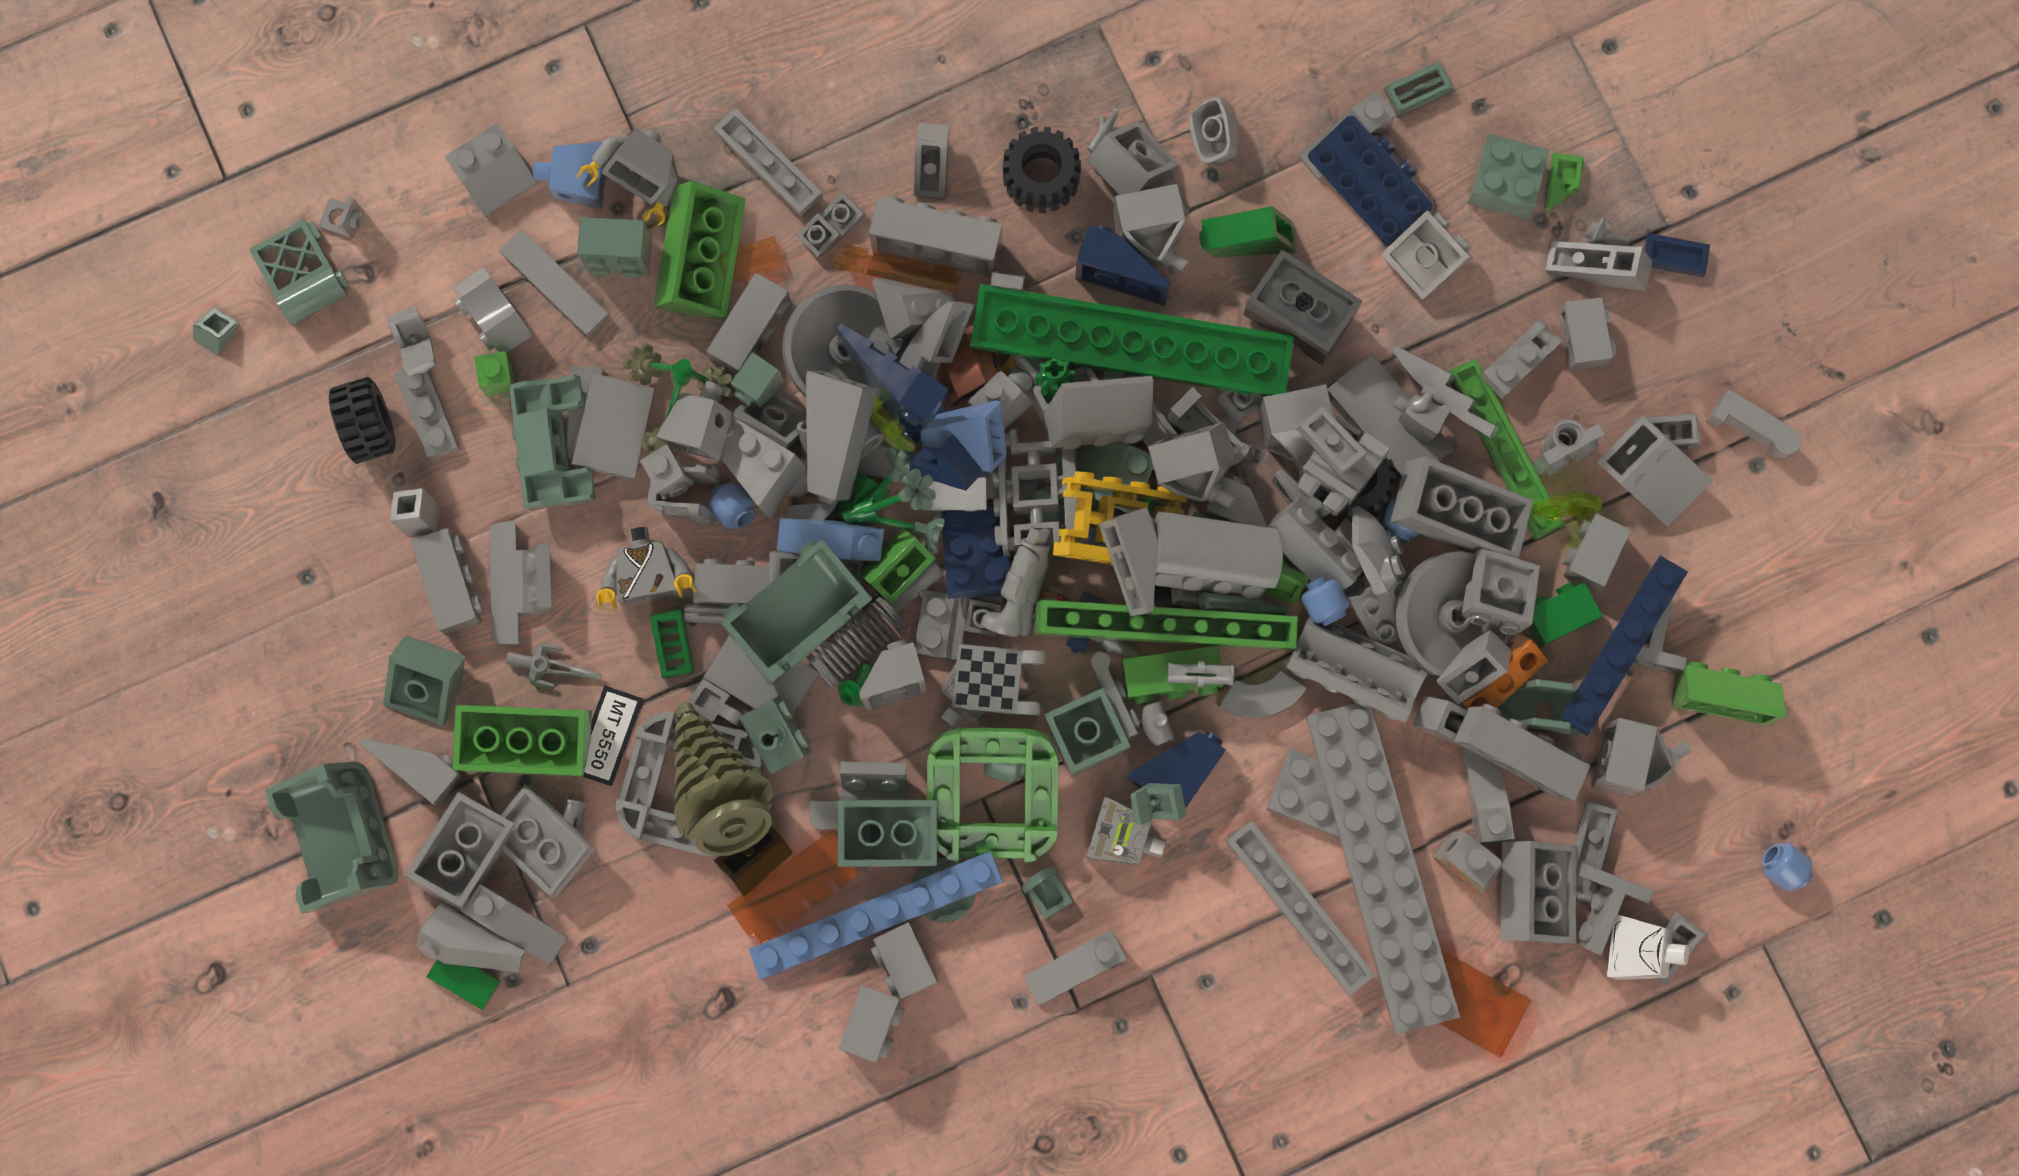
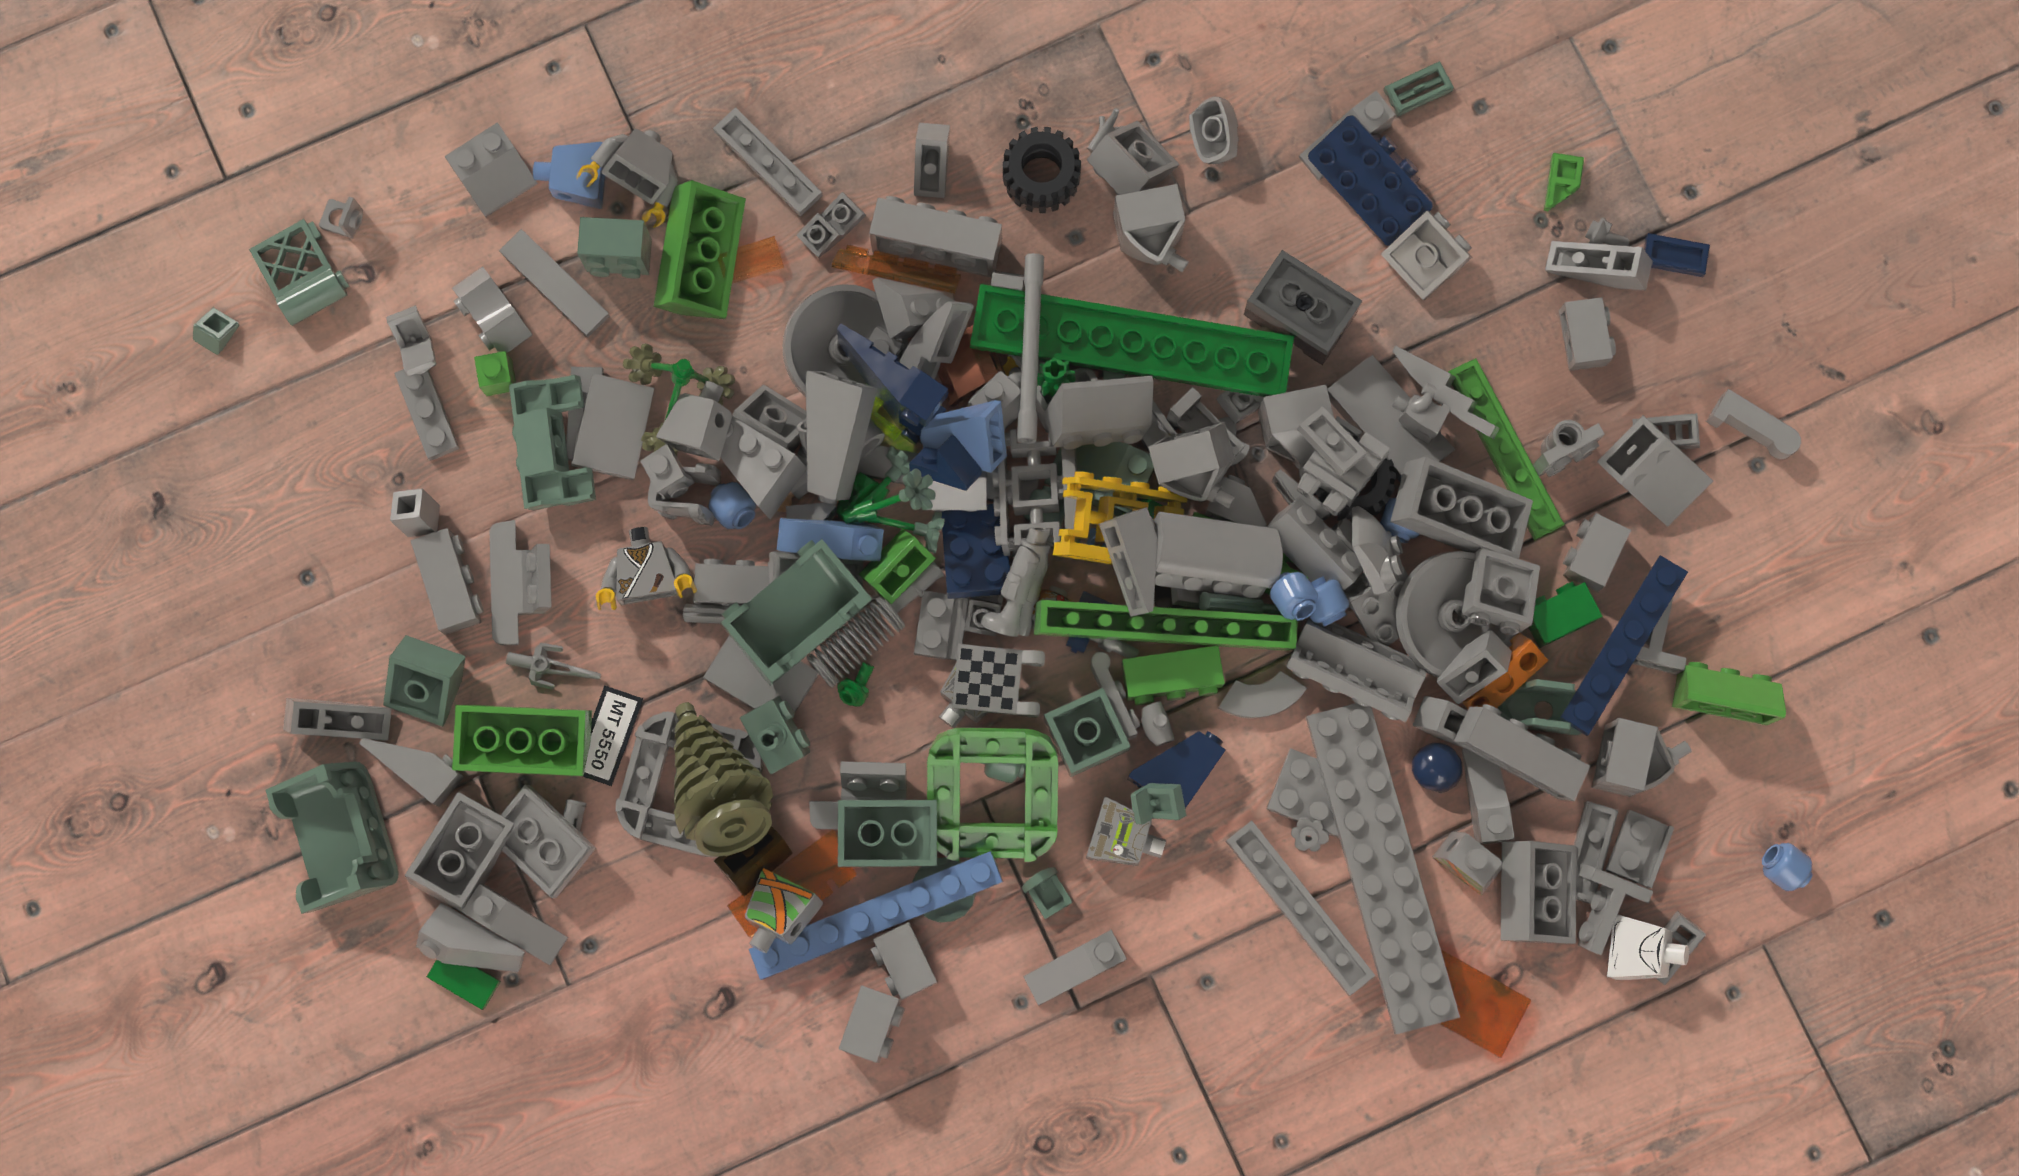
(336, 719): none -> light grey slope
(362, 420): black tyre -> none
(665, 616): green slope -> none
(713, 702): light grey plate -> none
(749, 323): light grey brick -> none
(757, 381): sand green slope -> none
(779, 910): none -> torso
(893, 677): light grey slope -> none
(1027, 414): none -> light grey piece
(1115, 265): dark blue slope -> none
(1223, 674): light grey pin -> none
(1248, 233): green slope -> none
(1294, 596): none -> medium blue head
(1306, 828): none -> light grey plant
(1437, 767): none -> dark blue hair
(1508, 176): sand green brick -> none
(1520, 359): light grey plate -> none
(1574, 503): clear neon green slope -> none
(1639, 849): none -> light grey plate

